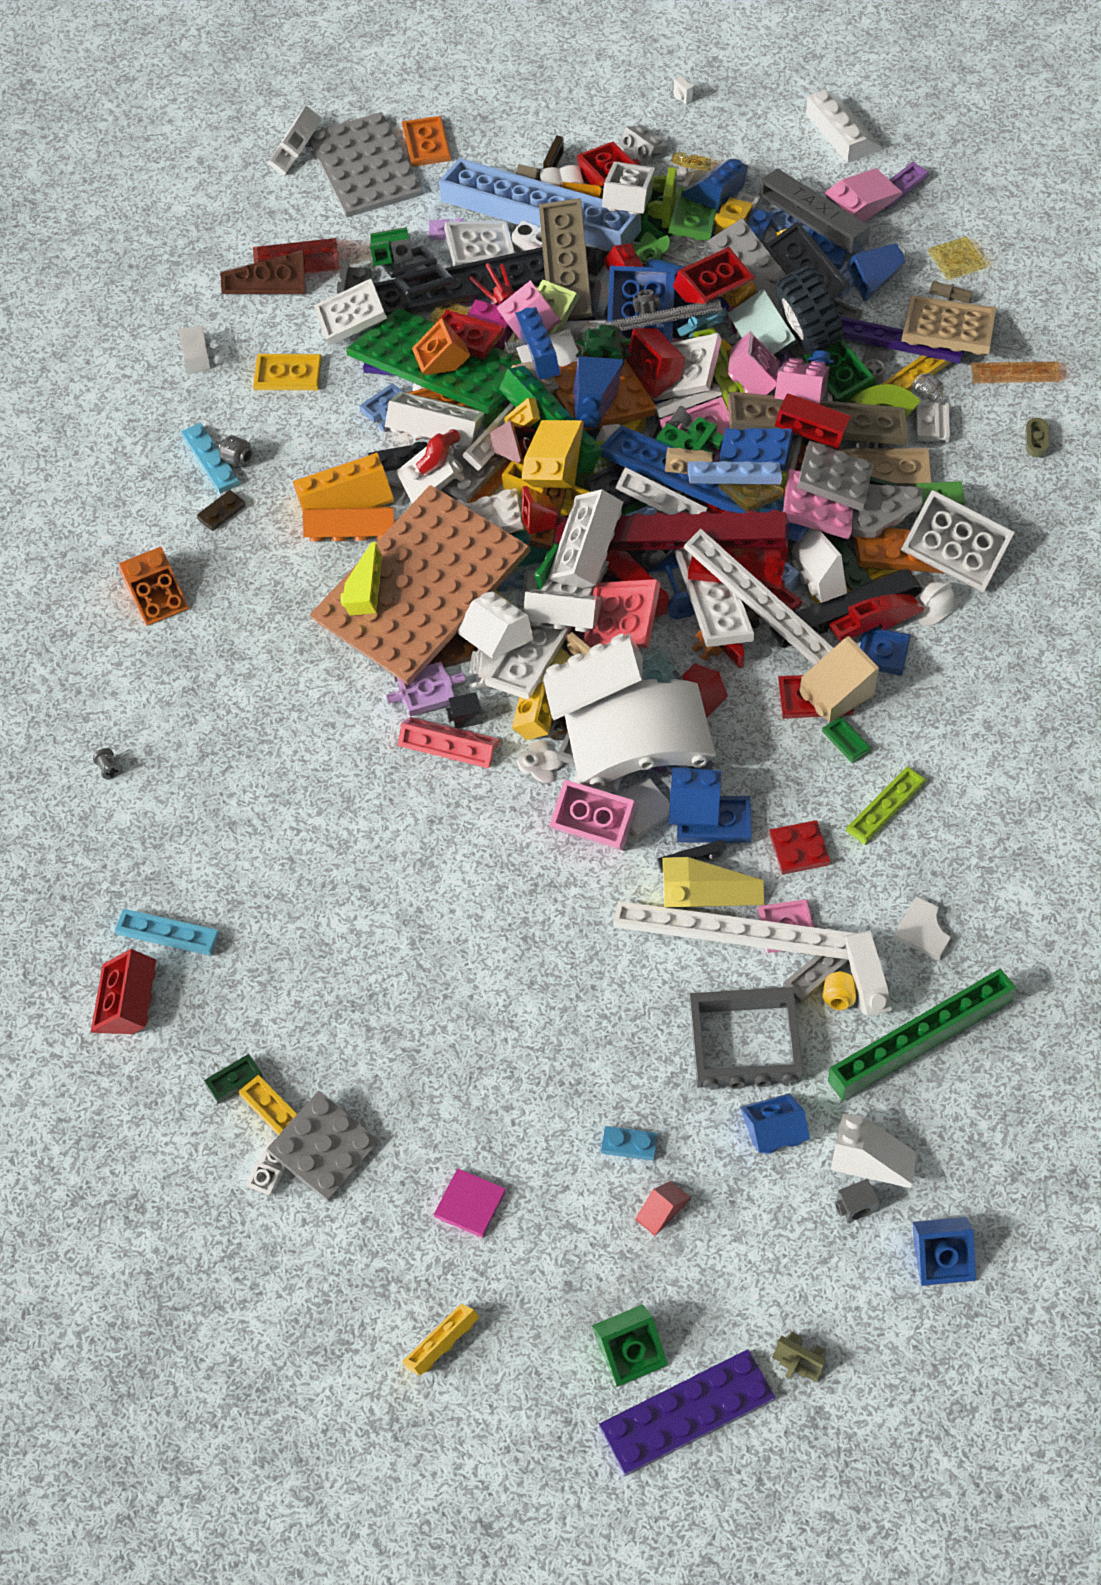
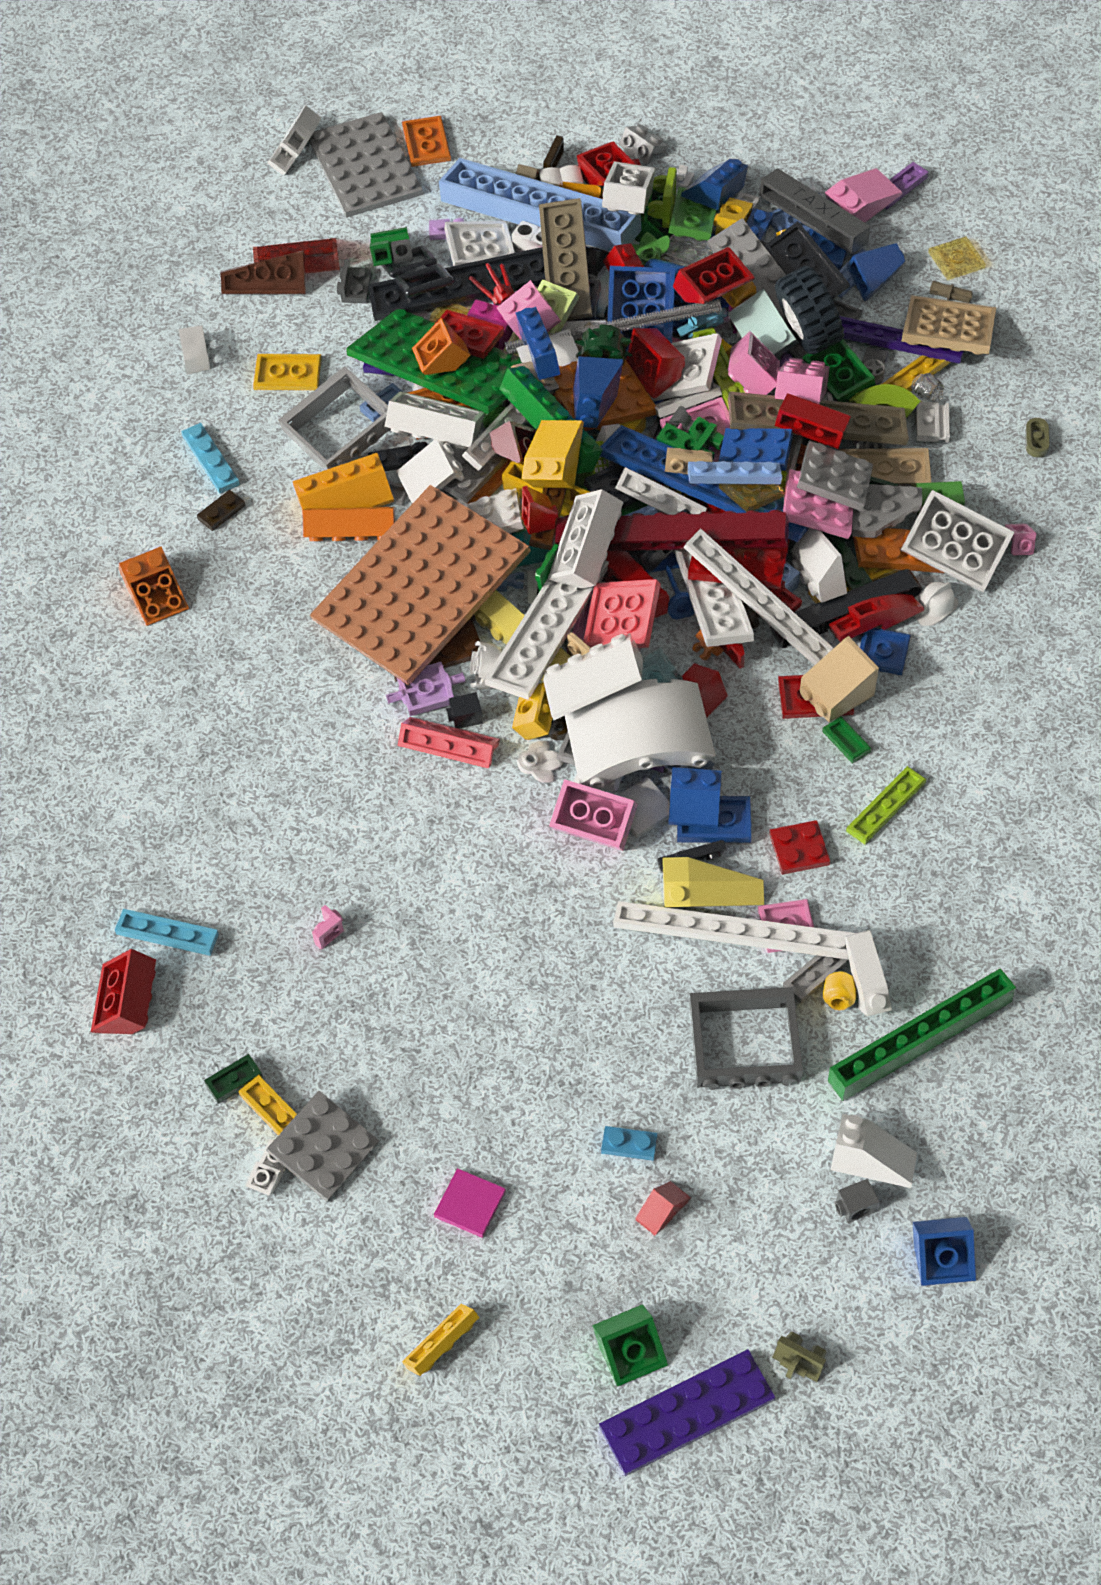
(107, 763): dark grey bush -> none
(235, 451): dark grey head -> none
(320, 399): none -> light grey window
(329, 929): none -> bright pink bracket
(350, 312): white plate -> none
(362, 586): neon yellow slope -> none
(435, 454): red arm -> none
(495, 625): white slope -> none
(525, 414): yellow plate -> none
(562, 609): white slope -> none
(646, 302): dark grey gear -> none
(683, 90): white plate -> none
(691, 161): clear yellow tile -> none
(775, 1123): blue slope -> none
(822, 356): blue plate -> none
(840, 126): white slope -> none
(921, 930): white tile -> none
(1015, 372): clear orange tile -> none
(1022, 540): none -> bright pink bracket

